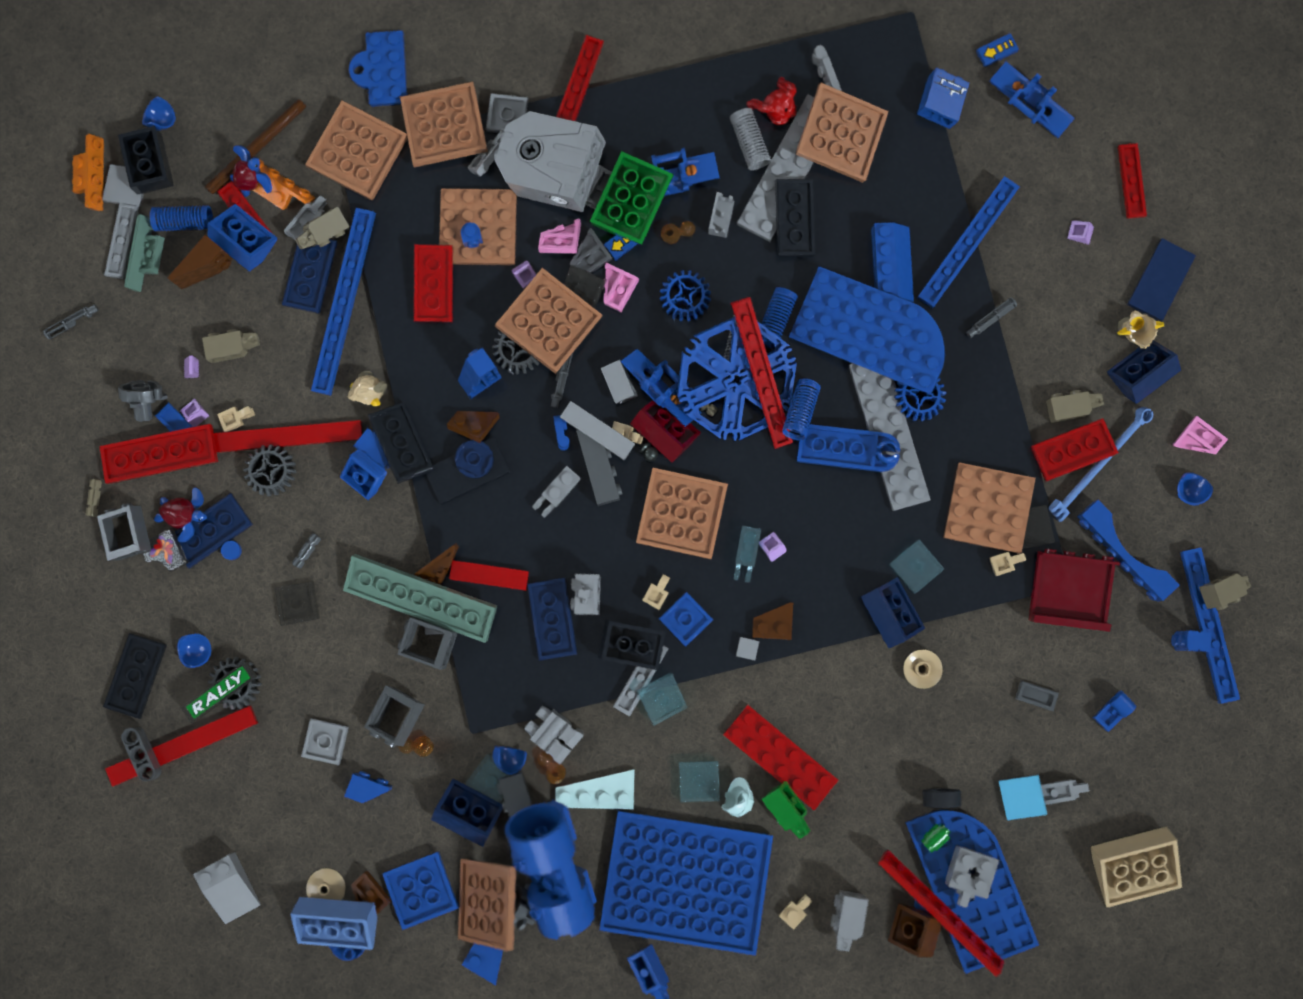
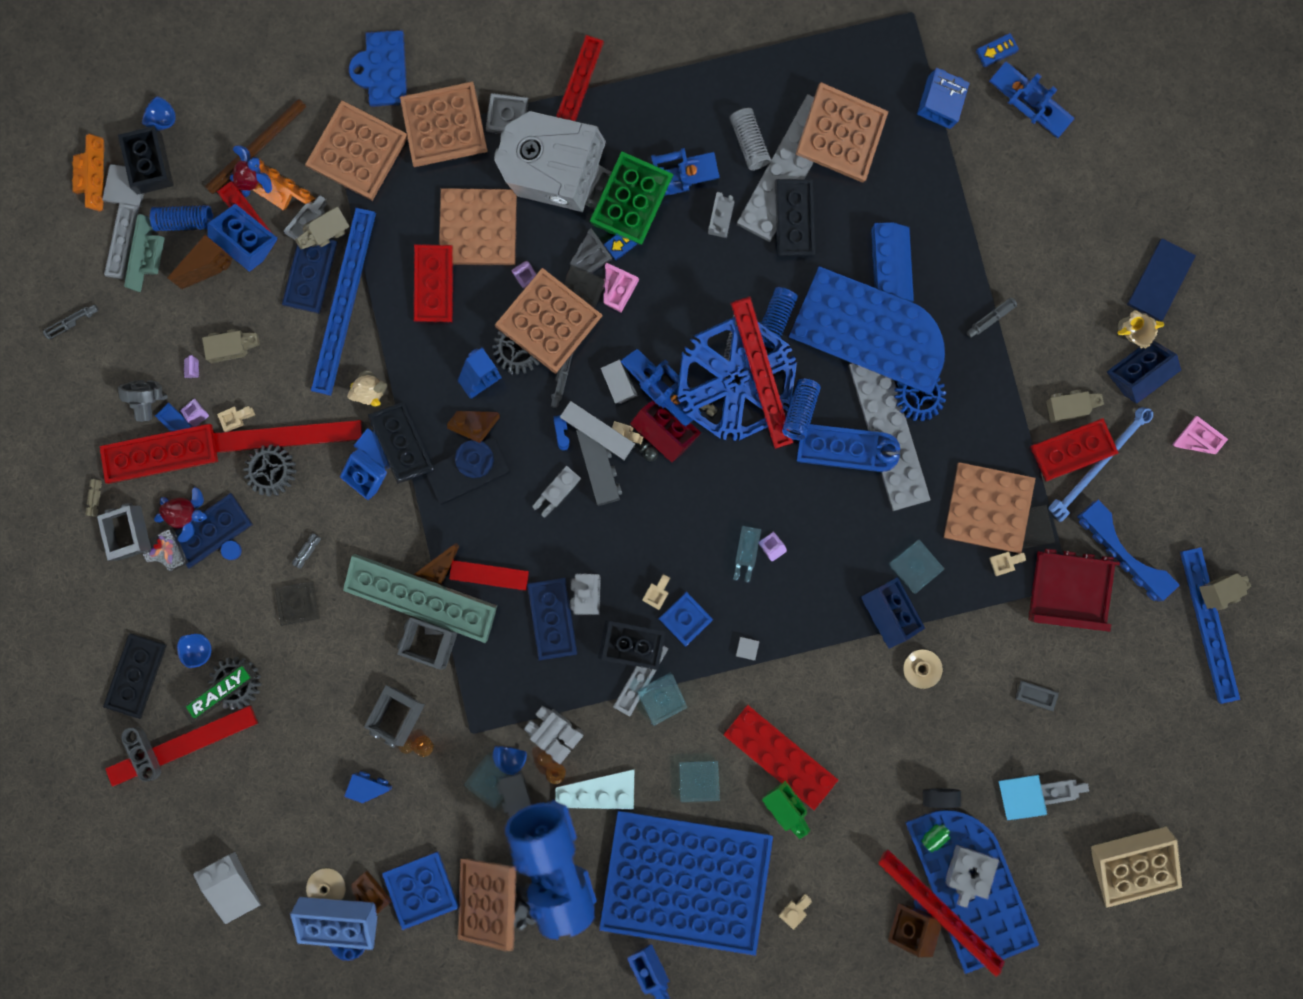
(325, 741): light grey tile -> none
(467, 812): dark blue slope -> none
(471, 235): blue plate -> none
(483, 160): light grey hinge -> none
(484, 962): blue wing -> none
(560, 239): bright pink wing -> none
(679, 281): blue gear -> none
(682, 513): nougat plate -> none
(687, 229): clear orange plate -> none
(738, 798): light aqua piece -> none
(774, 624): reddish brown wing -> none
(777, 102): red hair -> none
(825, 67): light grey hinge -> none
(849, 918): light grey hinge -> none
(968, 242): blue plate -> none
(1081, 231): lavender slope -> none
(1114, 710): blue plate -> none
(1132, 181): red tile -> none
(1191, 641): blue brick -> none
(1194, 489): blue helmet -> none

